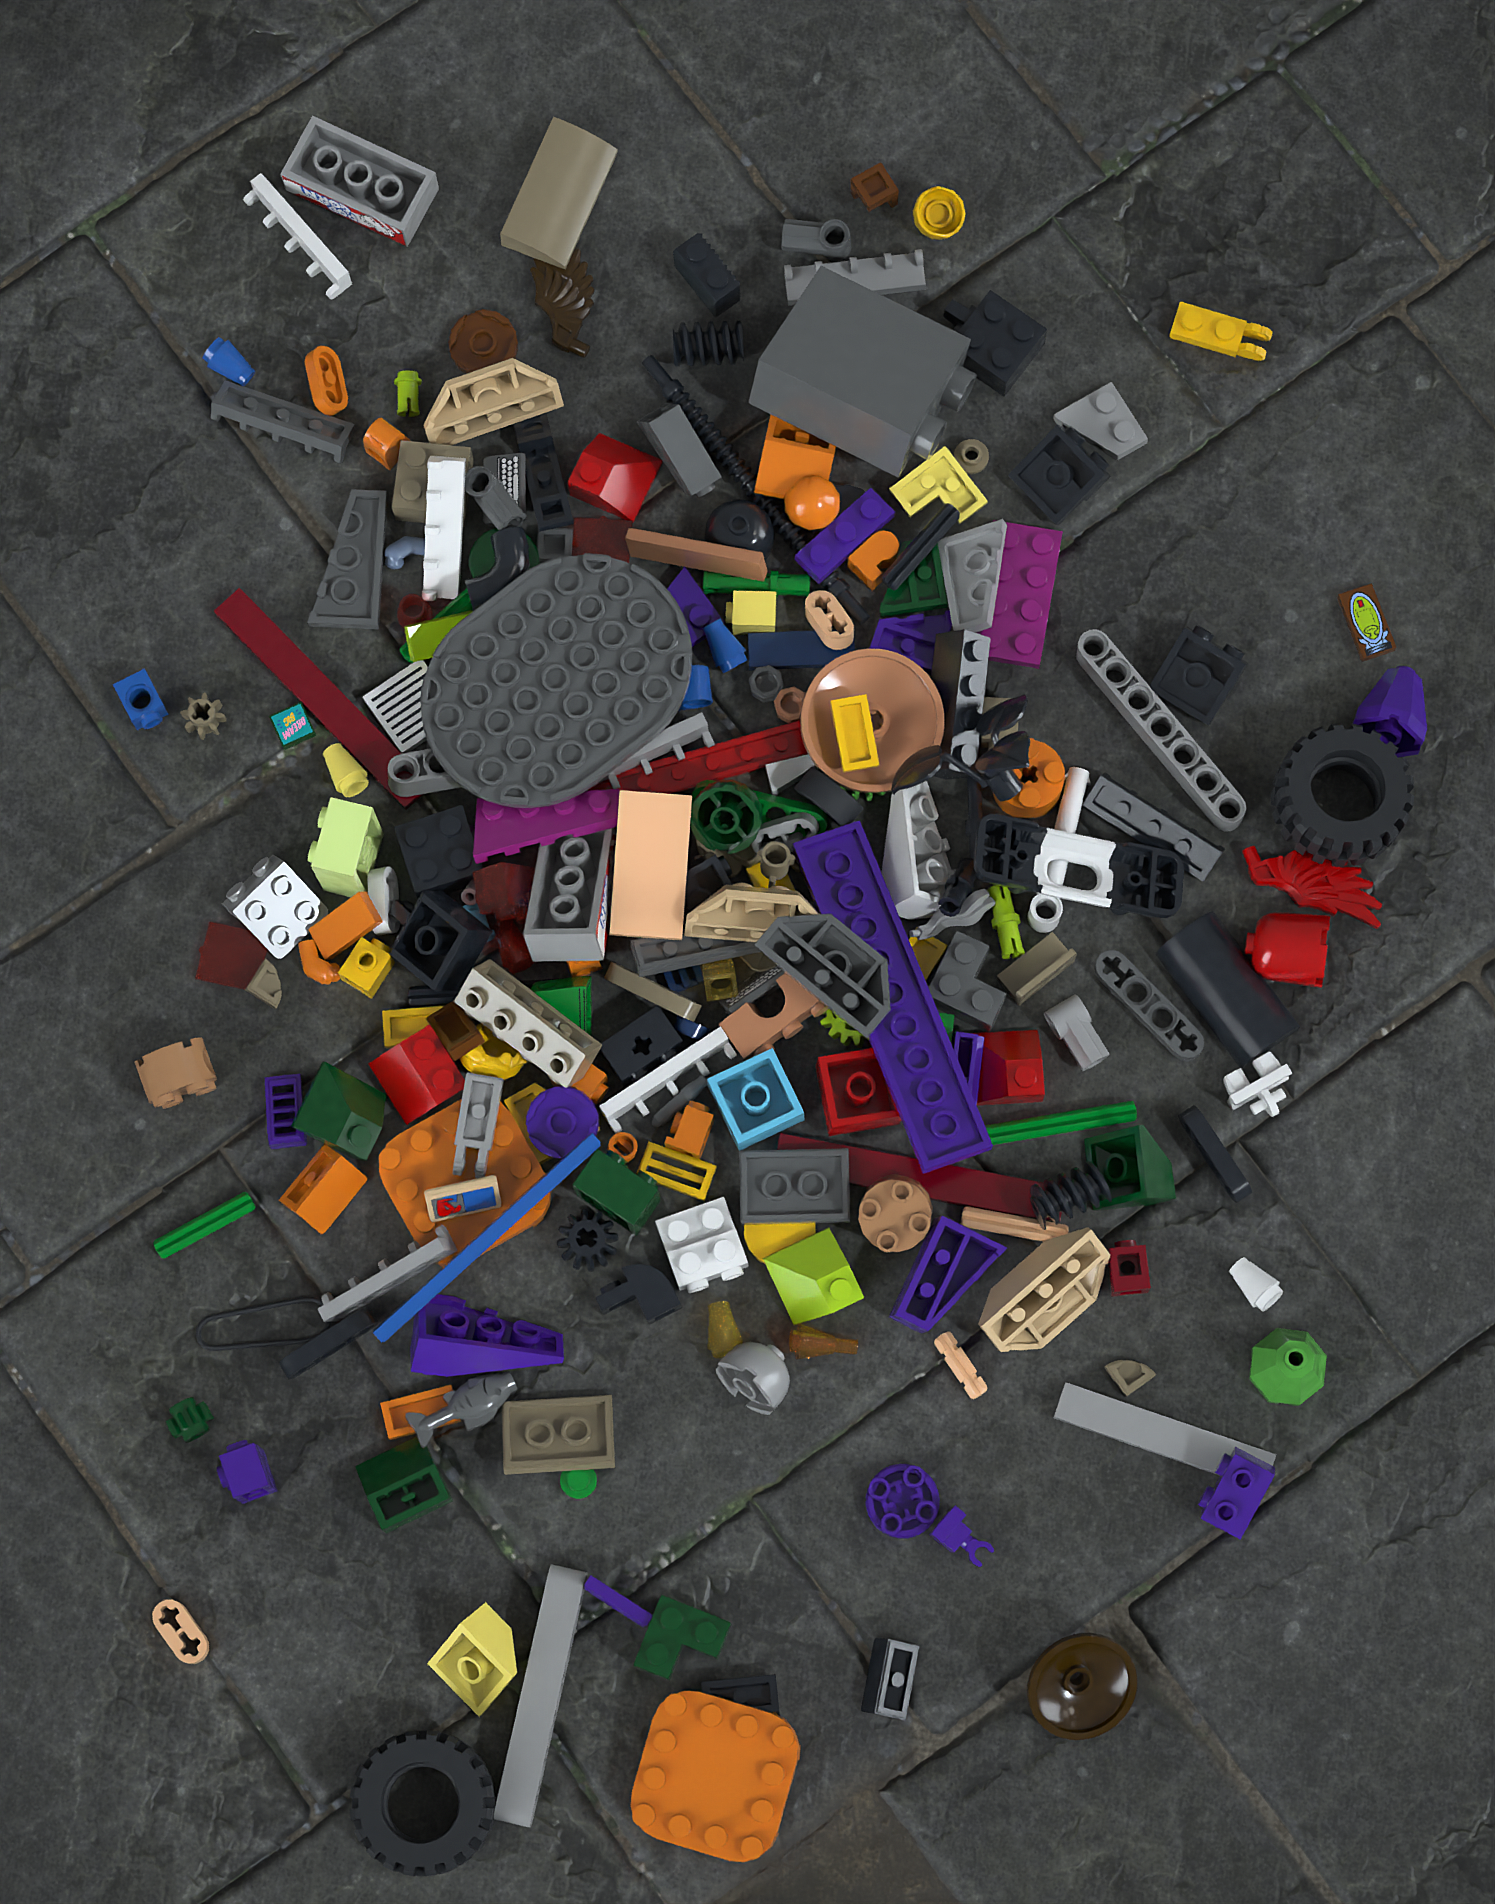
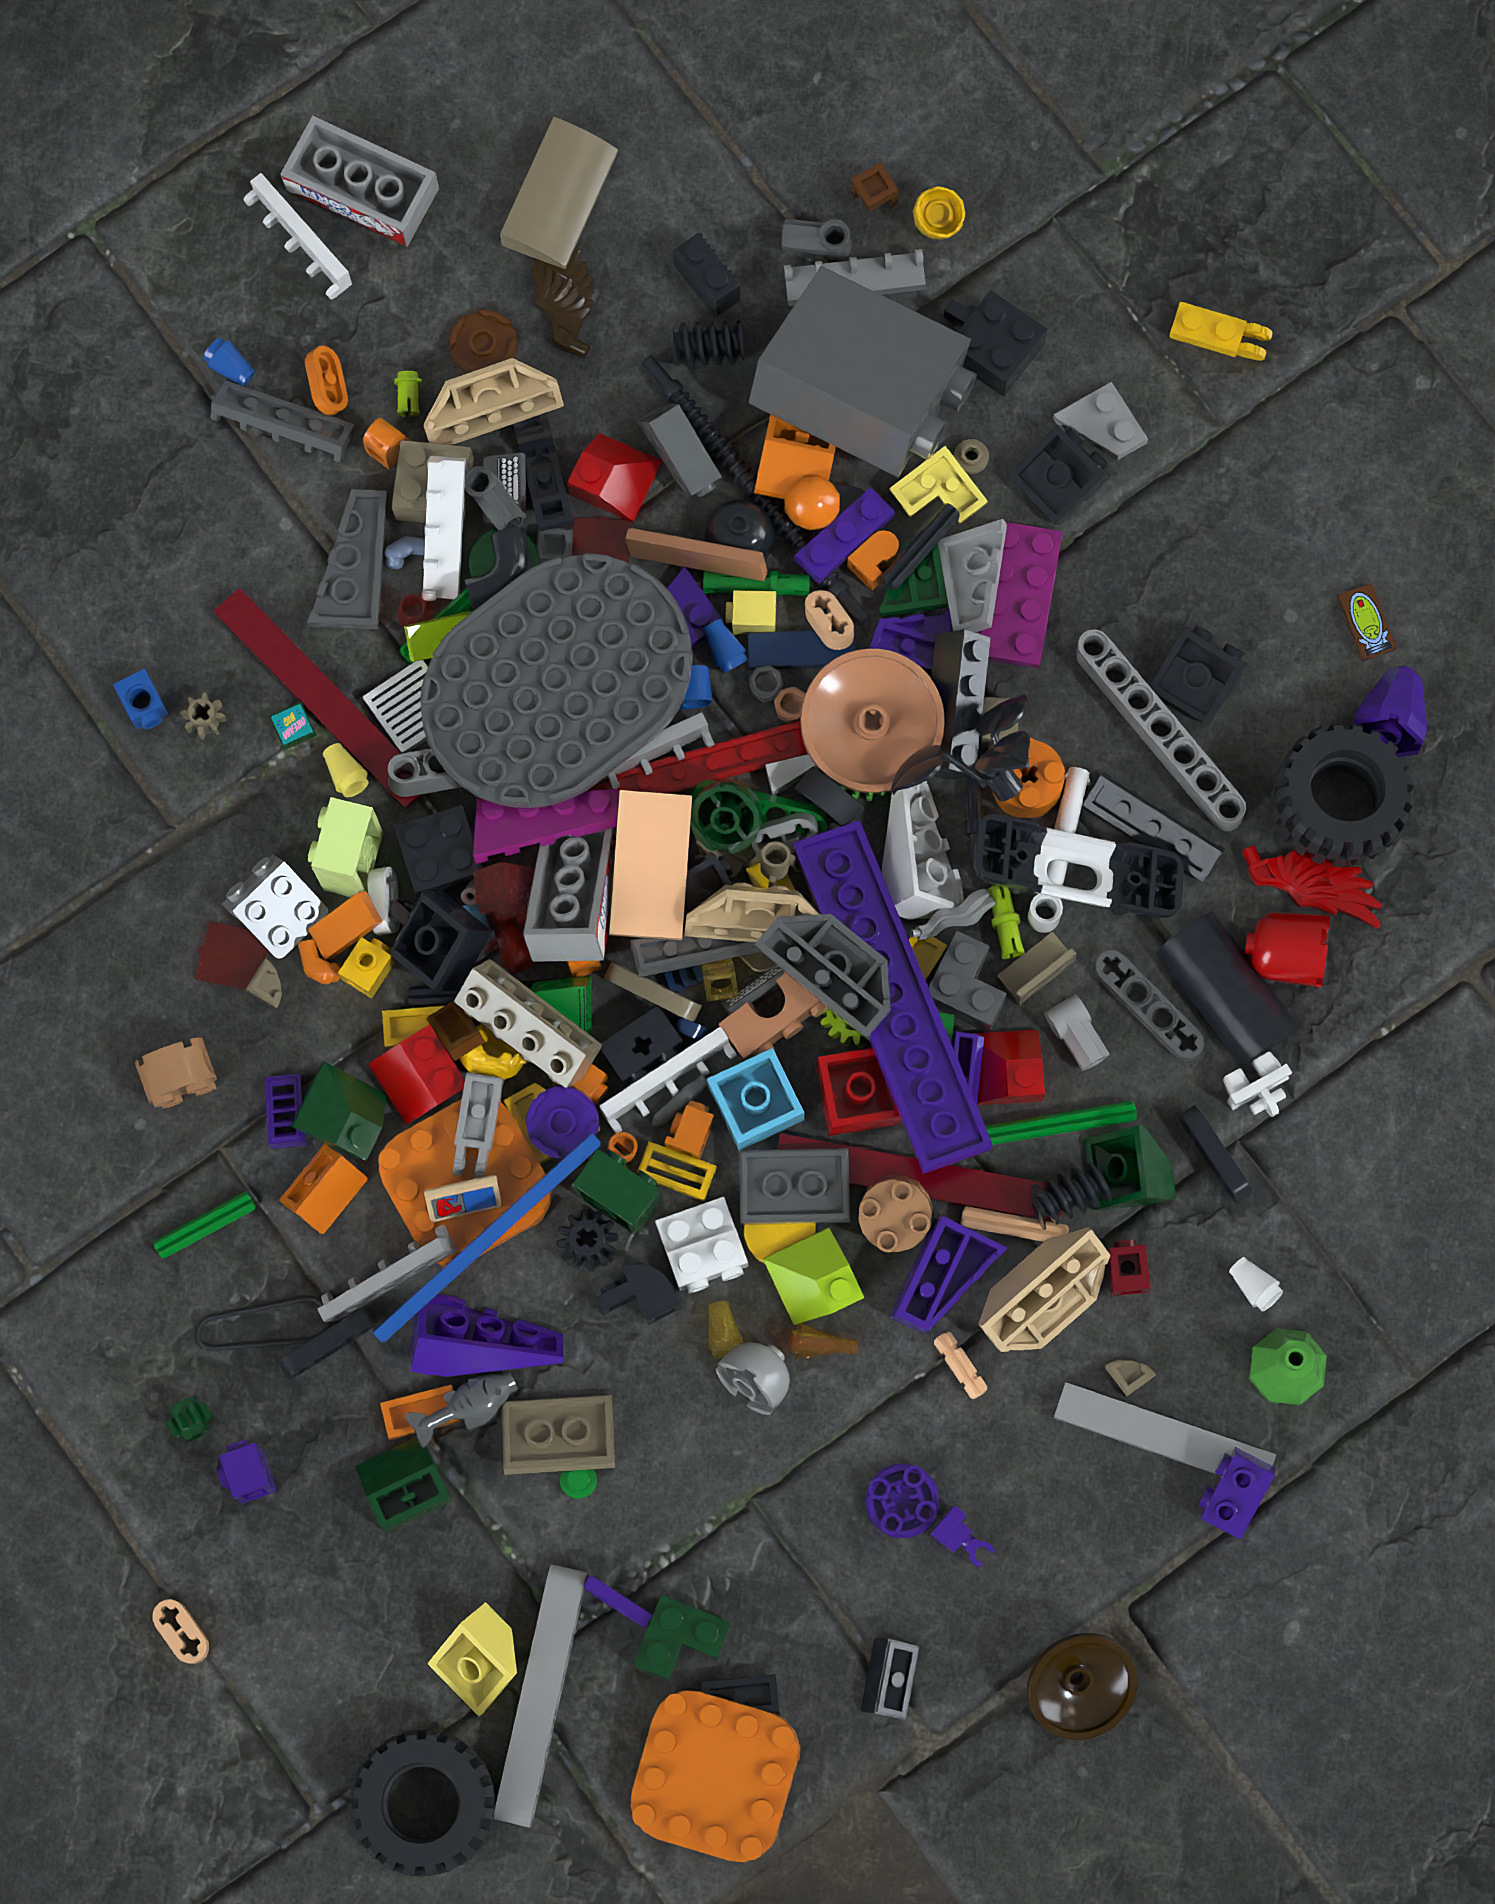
(854, 733): yellow tile -> none
(958, 888): black pin -> none

